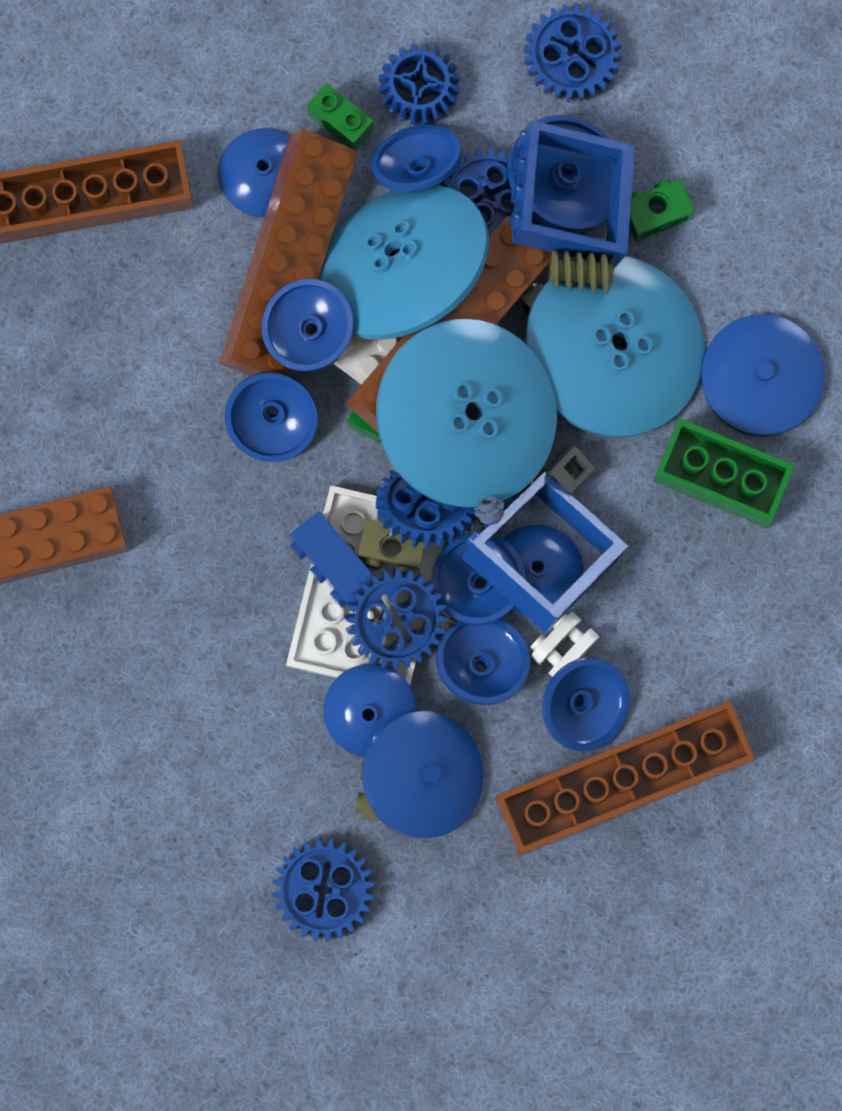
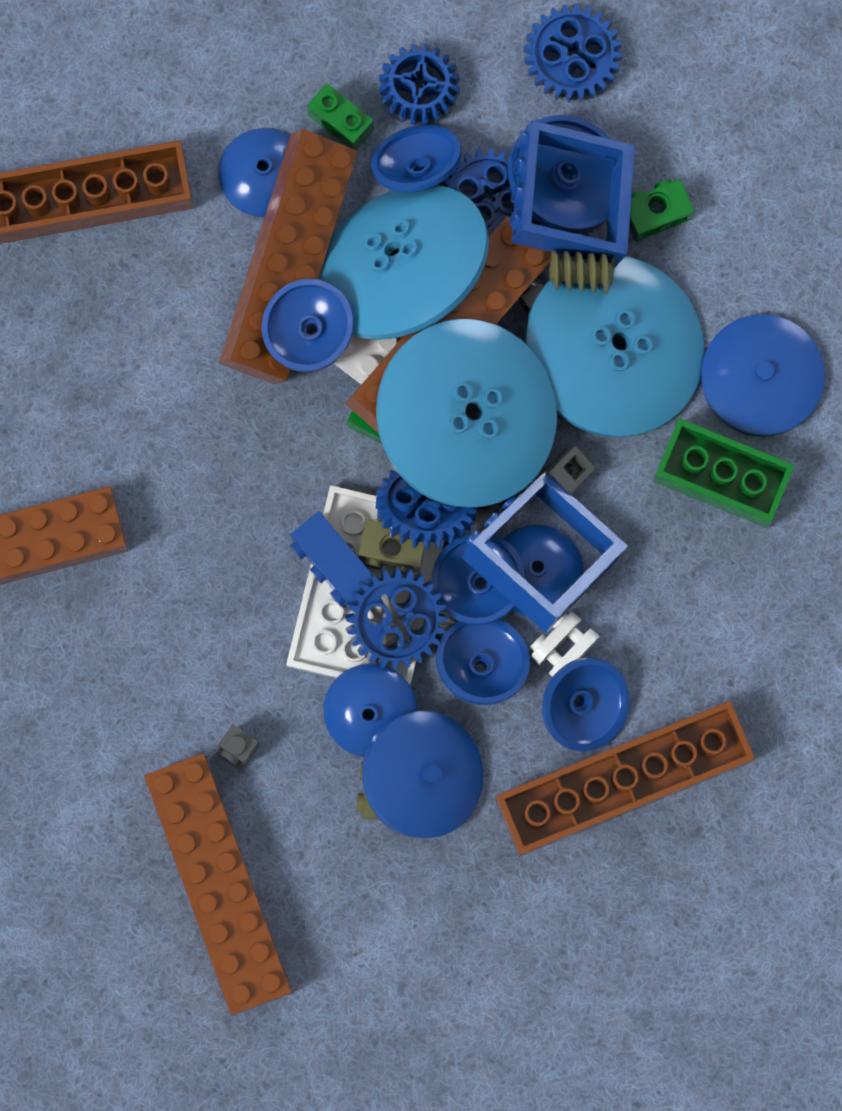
(218, 884): none -> dark orange brick
(237, 747): none -> dark grey brick
(266, 434): blue dish -> none
(294, 885): blue gear -> none
(489, 510): sand blue plate -> none

